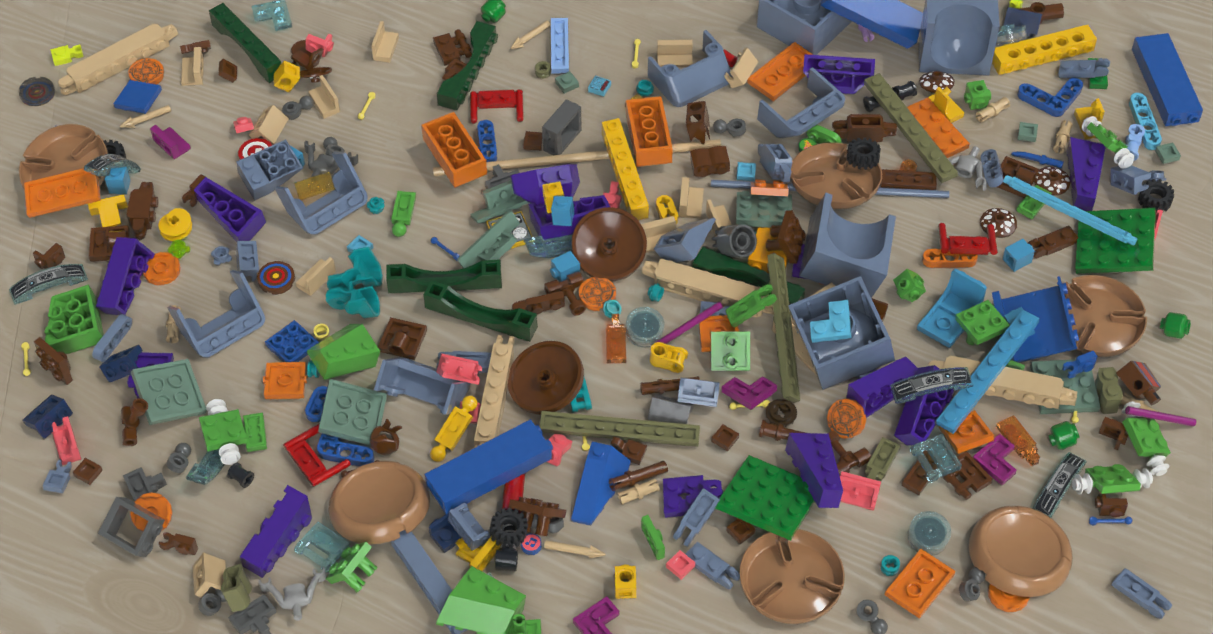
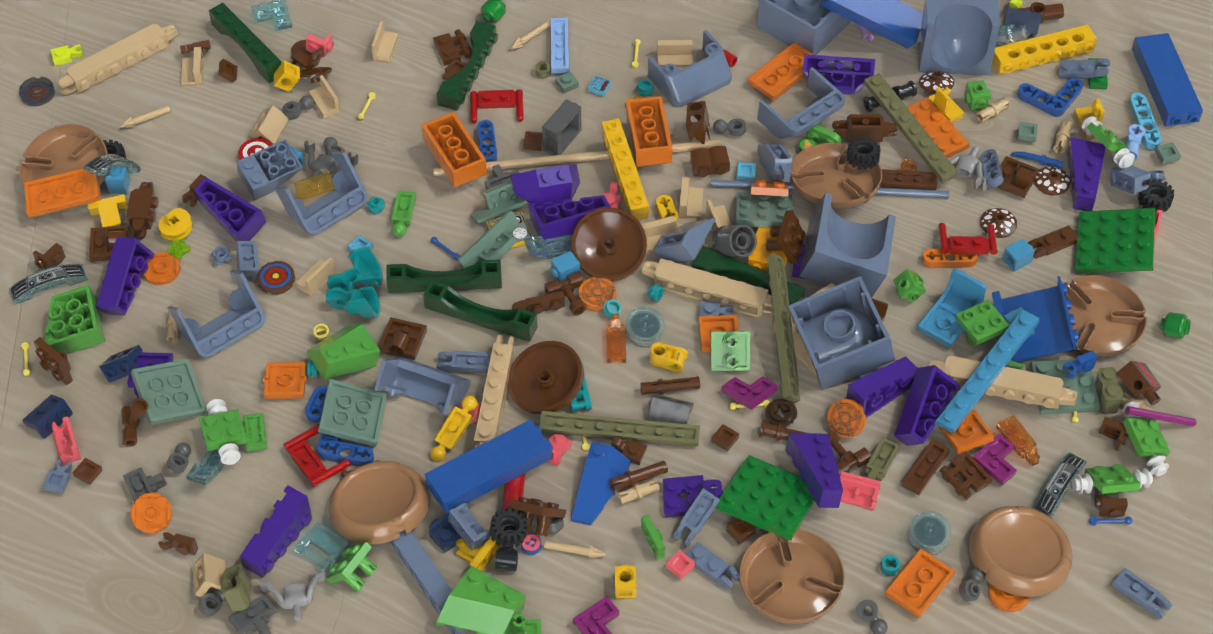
(112, 338): sand blue beam -> none
(115, 518): dark grey window -> none
(137, 96): blue tile -> none
(146, 71): orange tile -> none
(169, 141): magenta panel -> none
(240, 474): black bush -> none
(243, 124): coral plate -> none
(291, 343): blue tile -> none
(381, 443): reddish brown piece -> none
(459, 368): coral hinge -> none
(549, 191): yellow brick -> none
(562, 211): dark azure brick -> none
(691, 323): magenta bar -> none
(698, 392): hinge -> none
(742, 69): tan hinge -> none
(750, 305): bright green hinge -> none
(836, 327): medium azure plate -> none
(931, 382): slope -> none
(940, 453): clear light blue plate -> none
(1029, 206): bright green plate -> none
(1063, 435): green head -> none
(1070, 210): medium azure piece -> none

